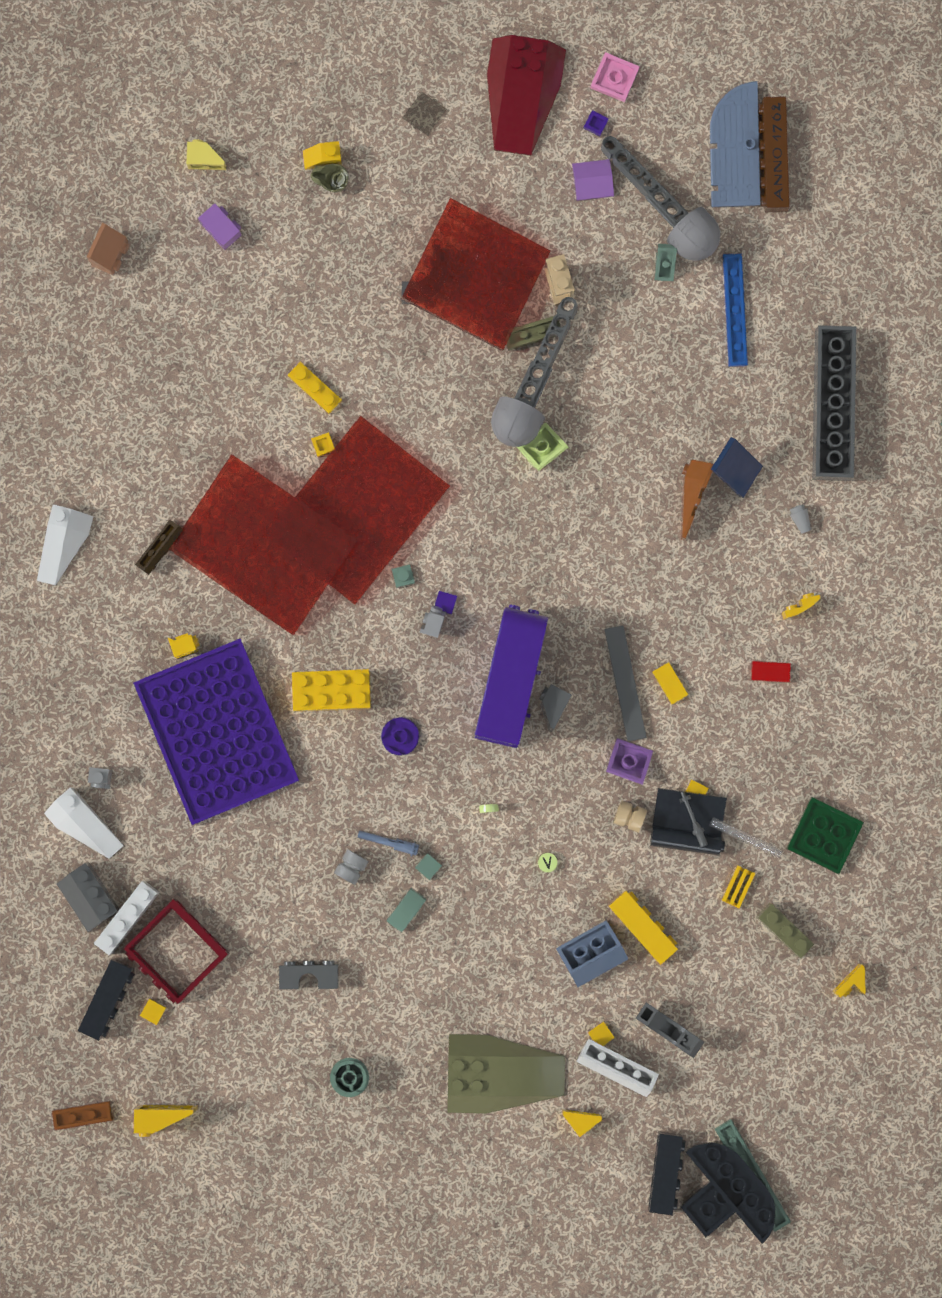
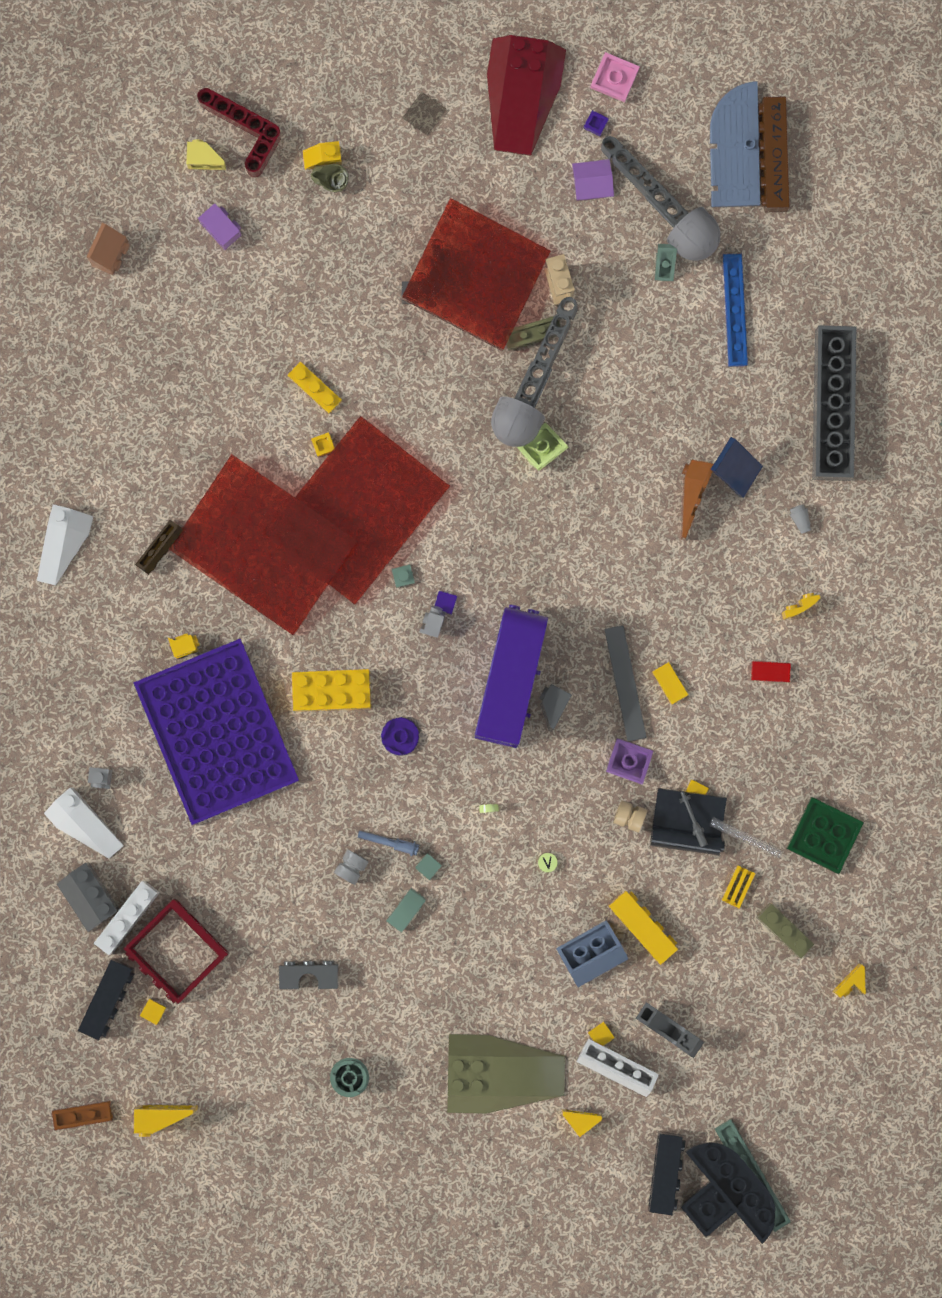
(245, 124): none -> dark red beam

